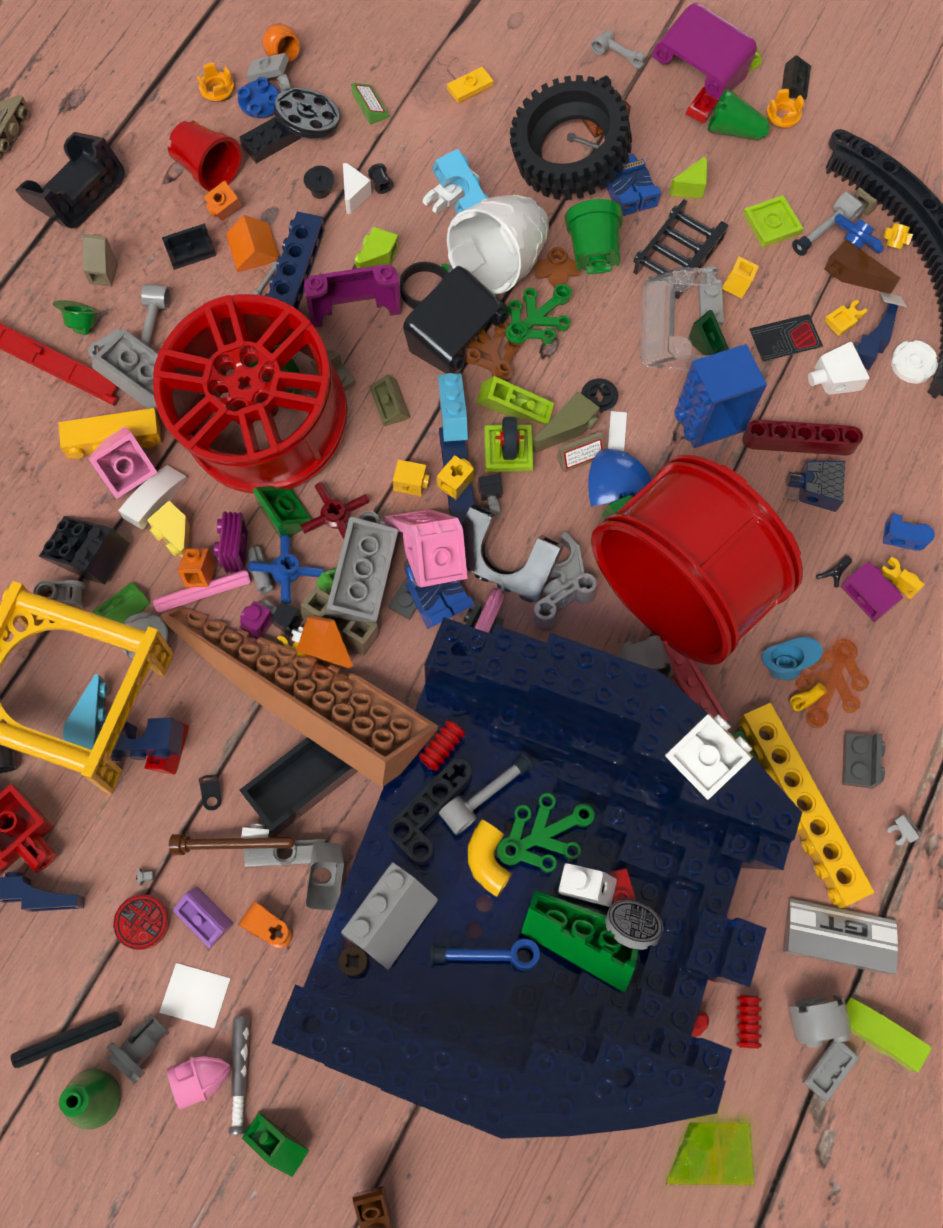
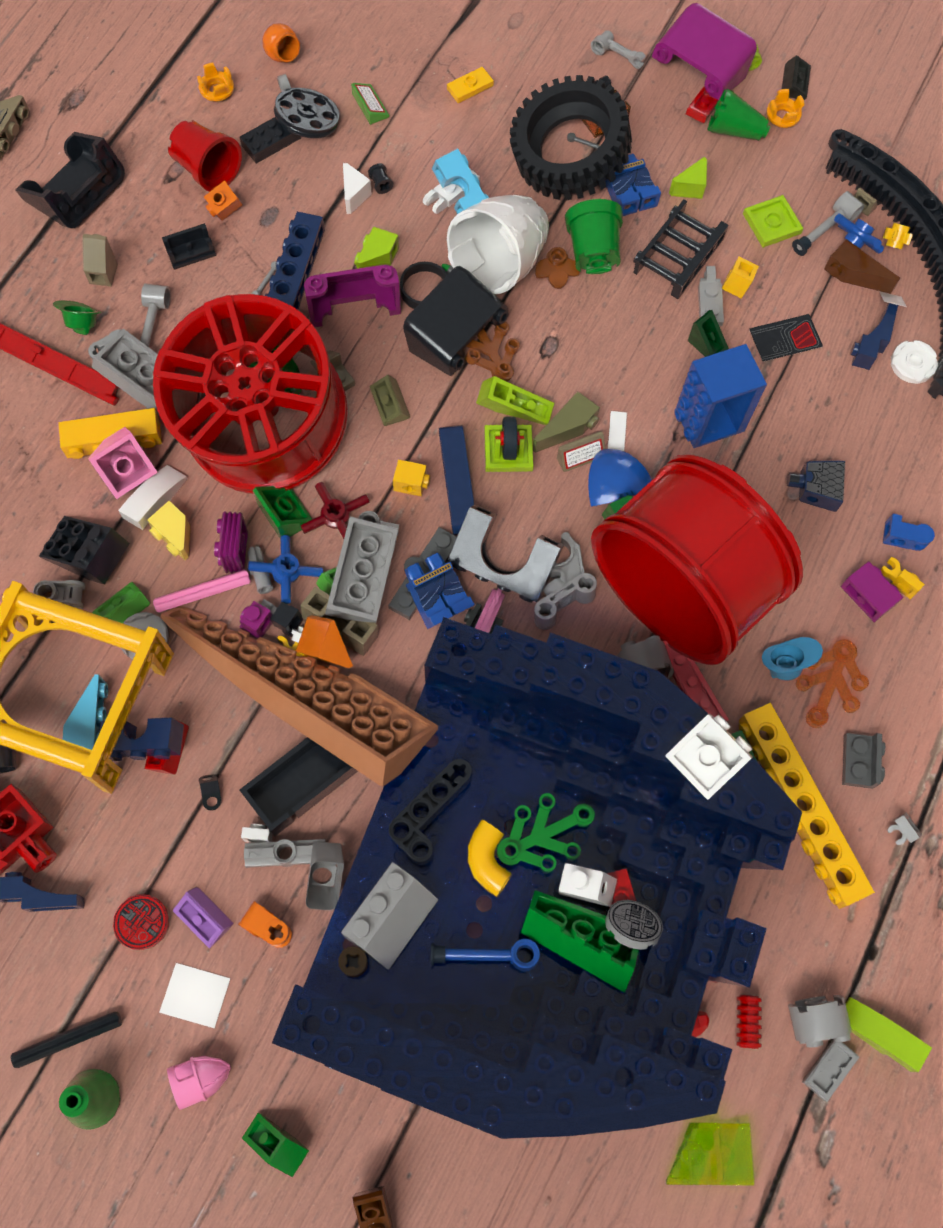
(137, 1048): dark grey piece -> none
(144, 876): light grey piece -> none
(181, 844): reddish brown piece -> none
(196, 567): orange brick -> none
(240, 1047): flat silver piece -> none
(251, 243): orange slope -> none
(257, 98): blue dish -> none
(267, 67): light grey plate -> none
(319, 181): black piece -> none
(432, 545): bright pink bracket -> none
(442, 745): red piece -> none
(453, 407): medium azure arch -> none
(455, 477): yellow brick -> none
(460, 814): light grey piece -> none
(490, 490): black piece -> none
(537, 317): green plant -> none
(606, 389): black gear -> none
(657, 342): clear windscreen -> none
(806, 699): yellow arm -> none
(811, 432): dark red beam -> none
(837, 570): black bar -> none
(840, 371): white torso -> none
(841, 937): light grey slope -> none
(844, 319): yellow plate -> none

